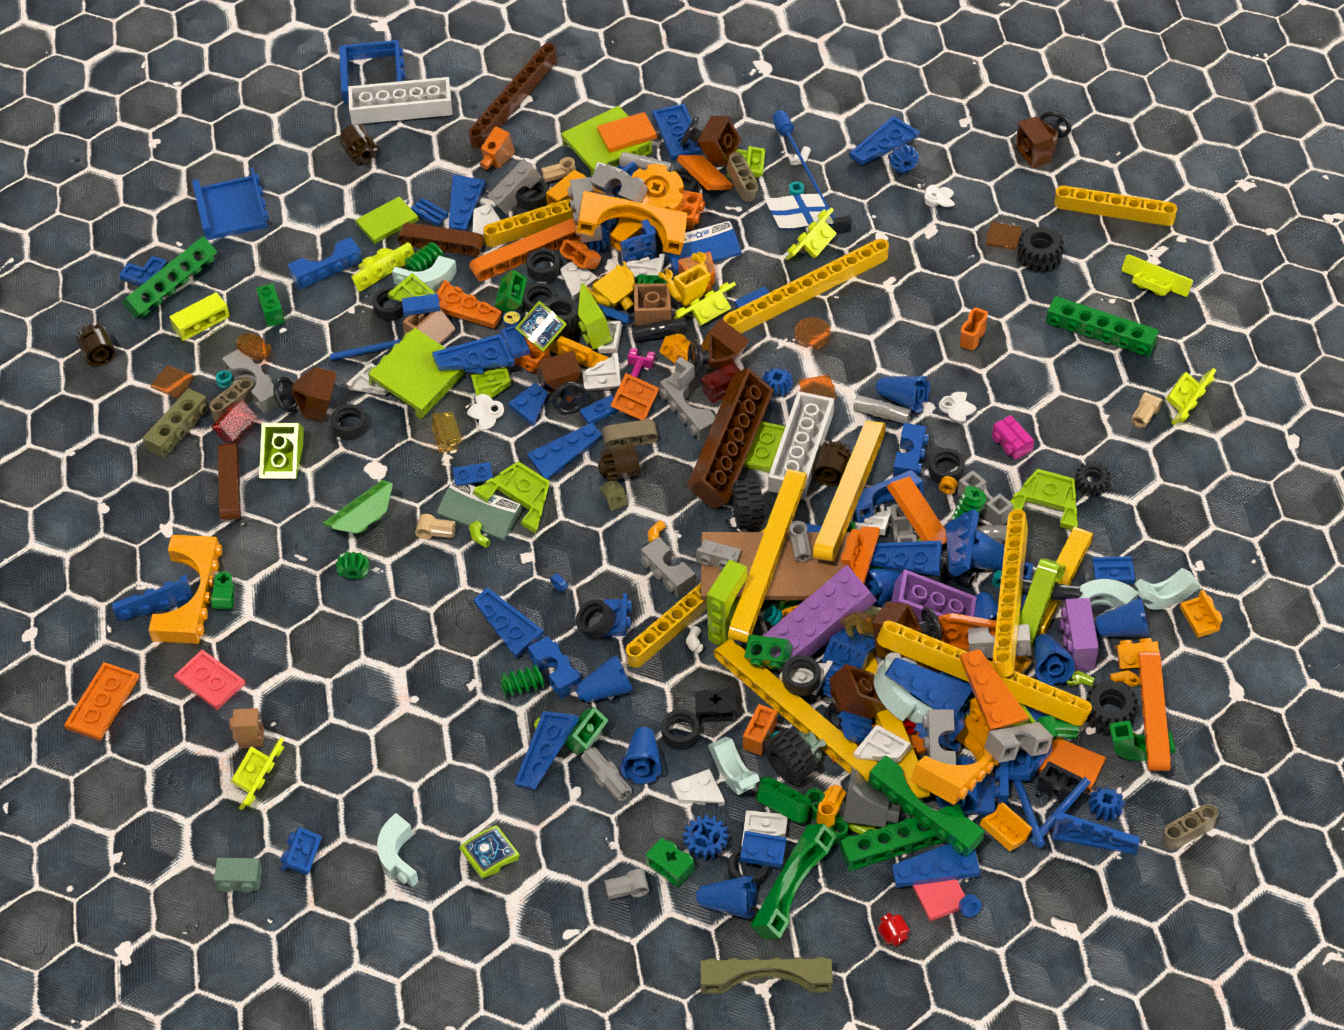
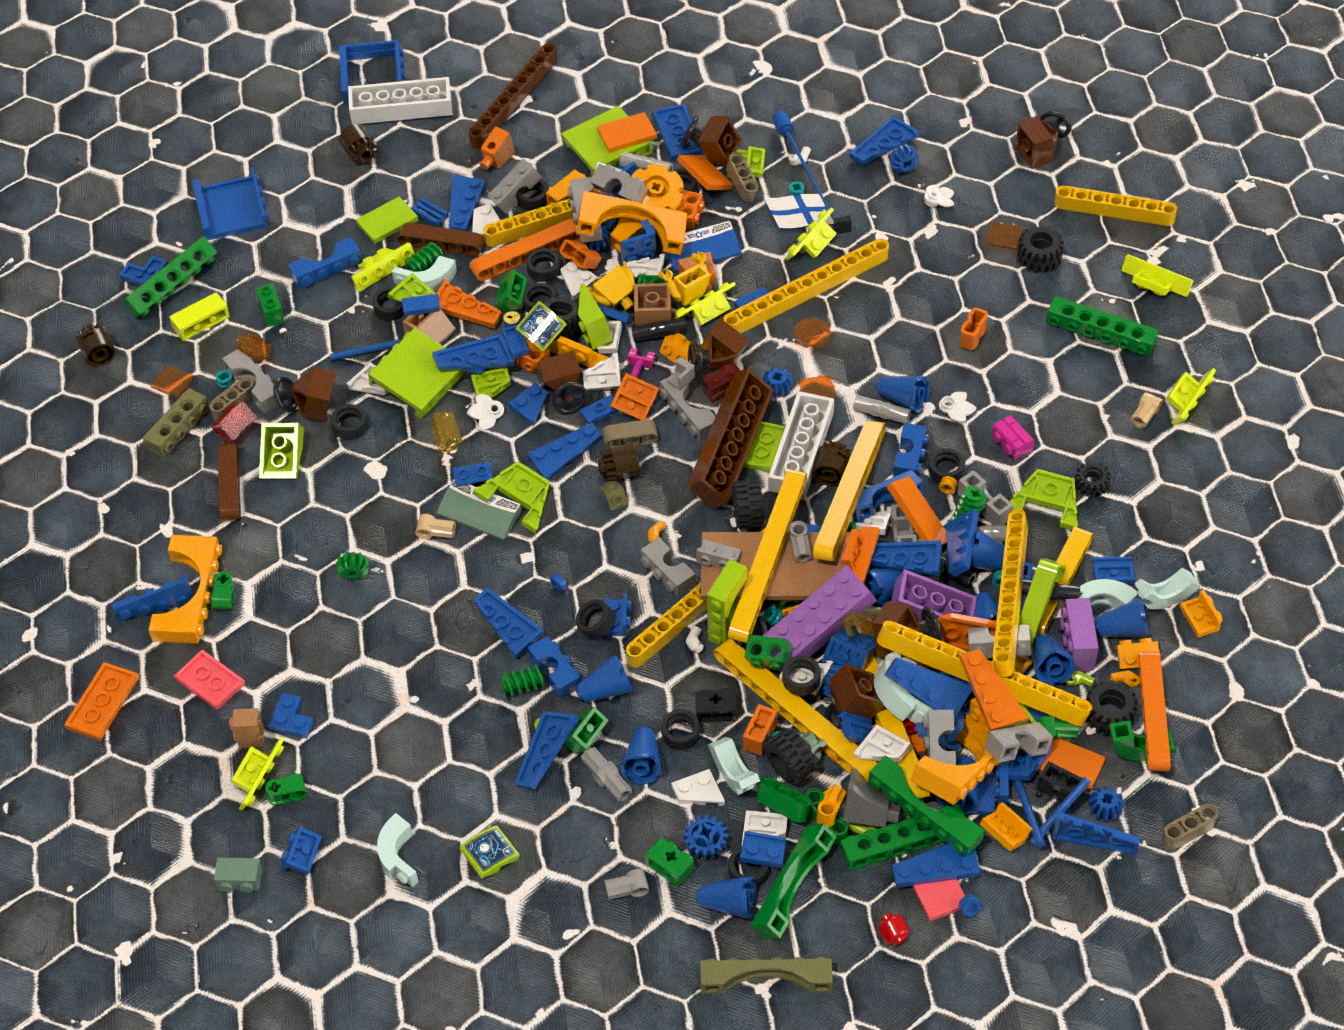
(287, 720): none -> blue plate
(287, 789): none -> green piece
(362, 510): bright green wedge -> none
(476, 536): lime arm -> none
(559, 170): tan piece -> none

